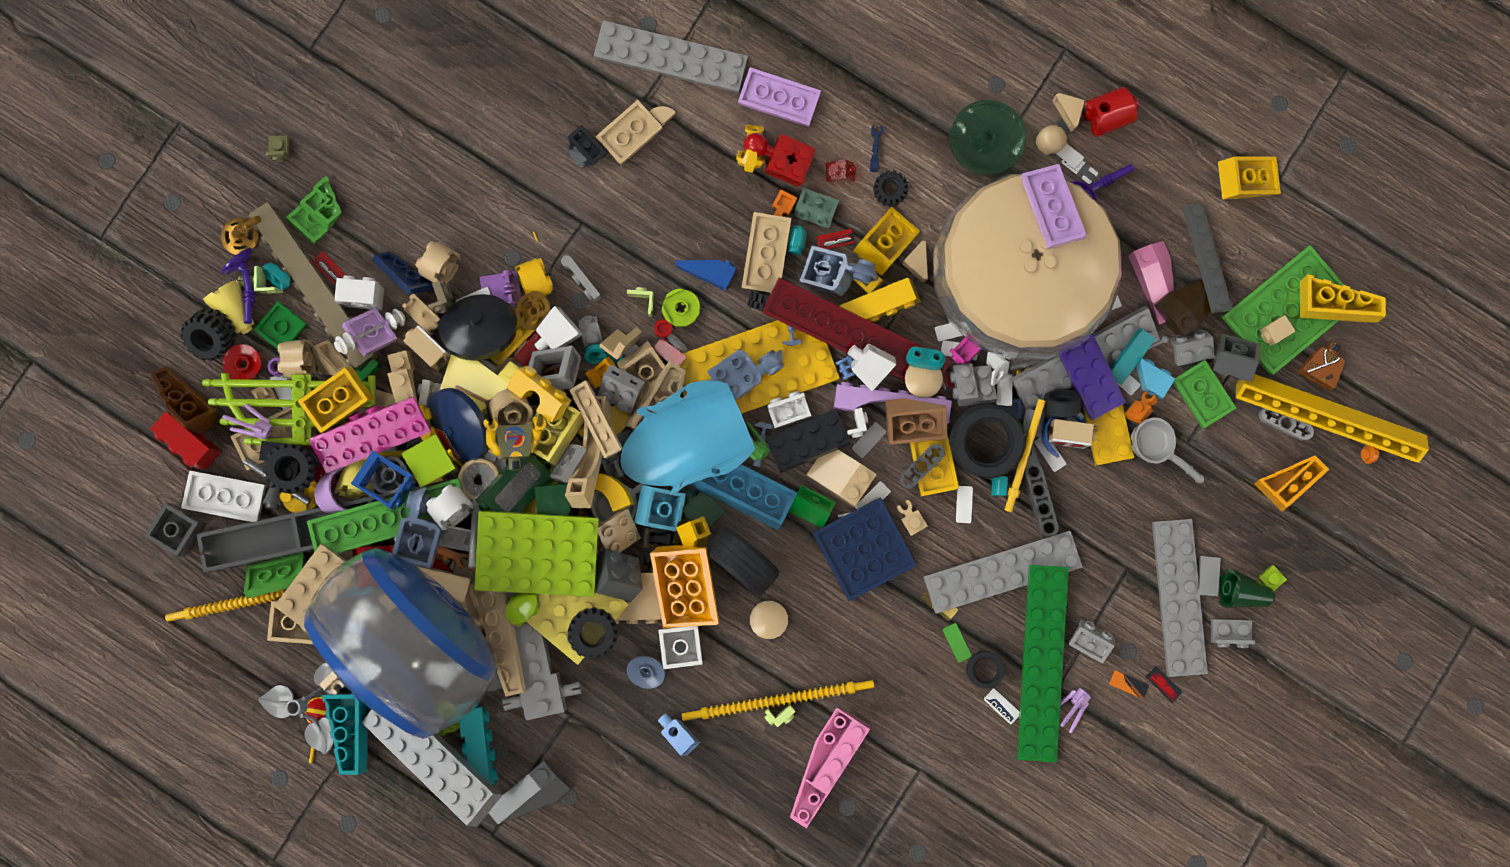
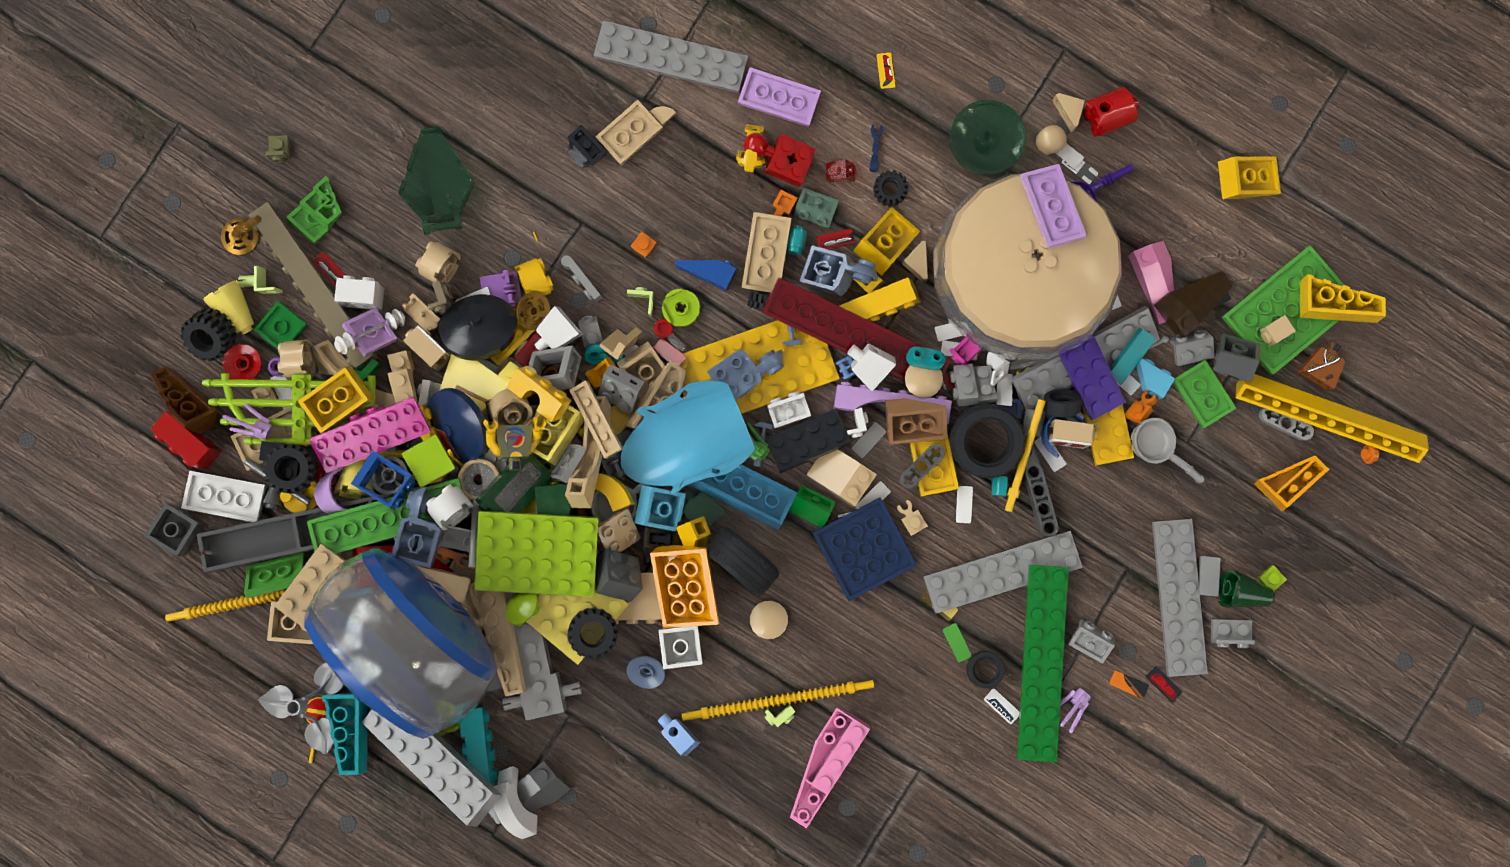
(239, 263): dark purple dish -> none
(276, 276): teal plate -> none
(331, 682): tan tile -> none
(404, 277): dark blue wing -> none
(436, 183): none -> clear green windscreen
(509, 808): none -> white arch
(643, 245): none -> orange plate
(885, 70): none -> yellow sticker
(1207, 257): dark grey plate -> none

